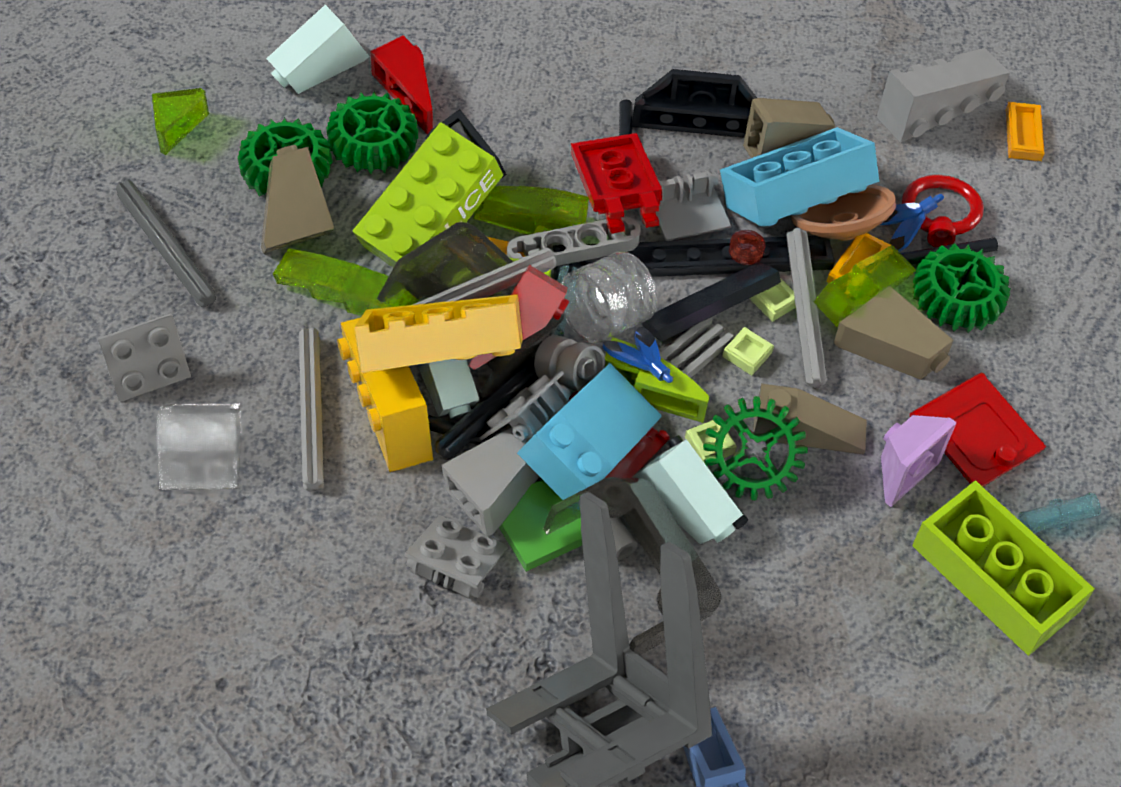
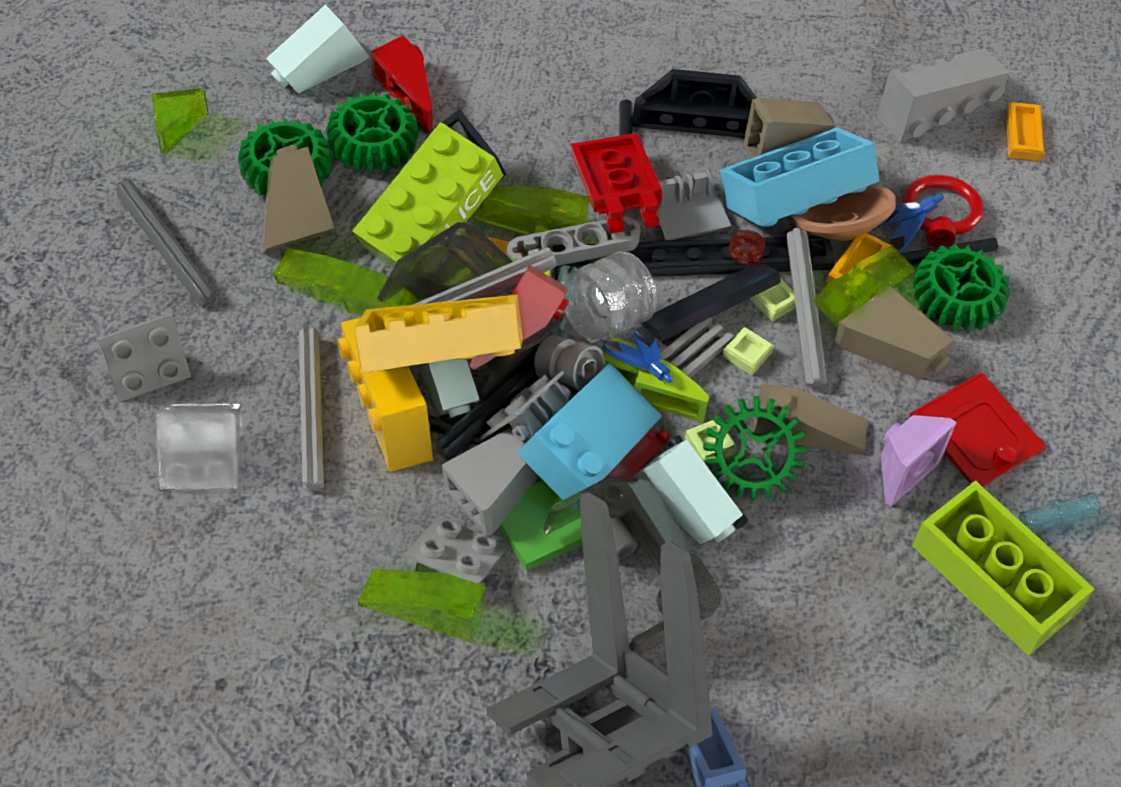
(427, 600): none -> clear neon green slope

